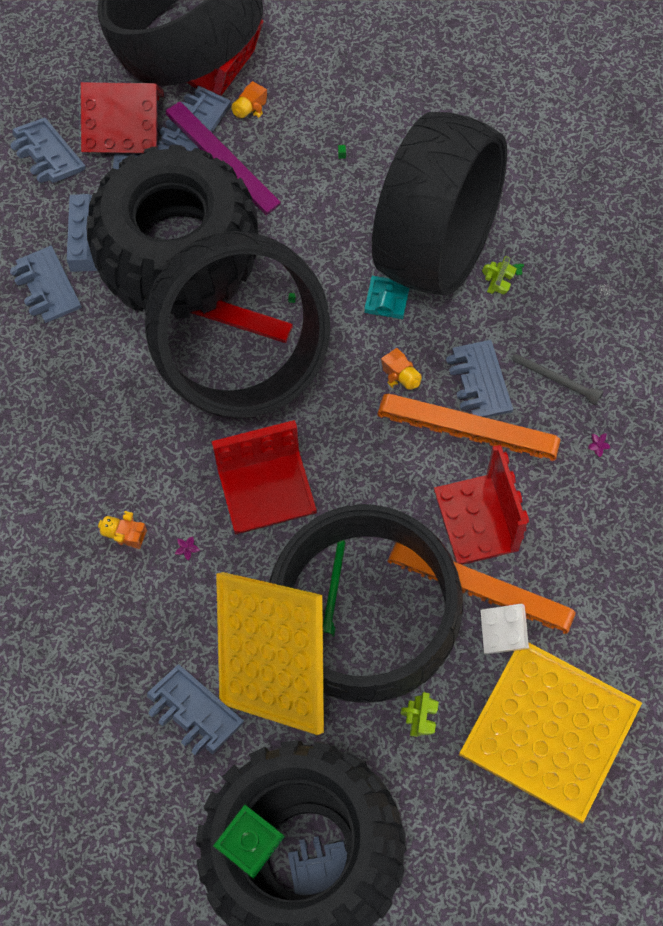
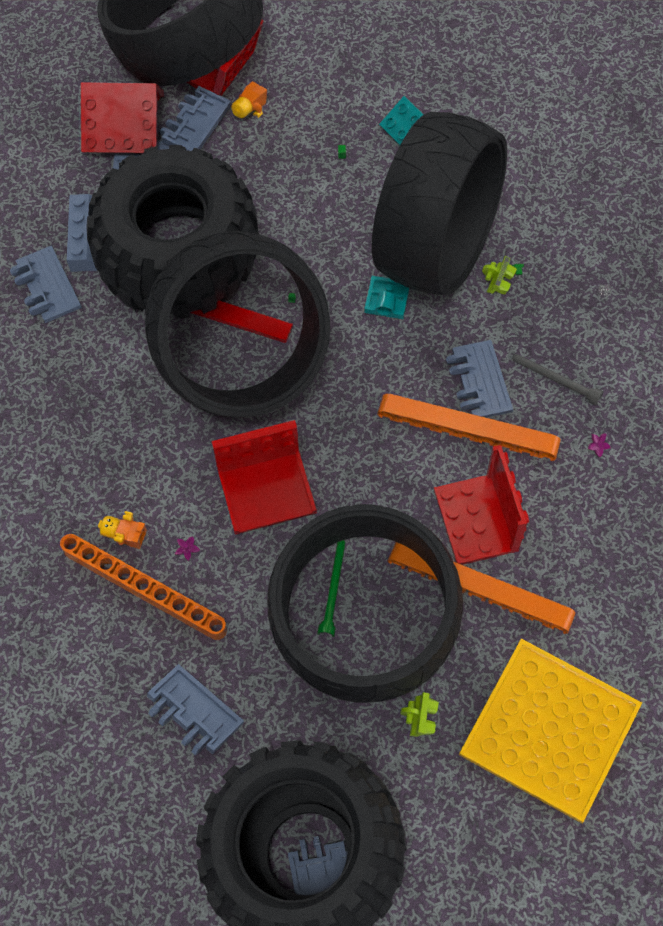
(48, 149): sand blue hinge -> none
(149, 594): none -> orange beam
(208, 142): magenta tile -> none
(249, 841): green plate -> none
(271, 651): yellow plate -> none
(401, 119): none -> teal plate
(401, 370): piece -> none
(504, 629): white plate -> none

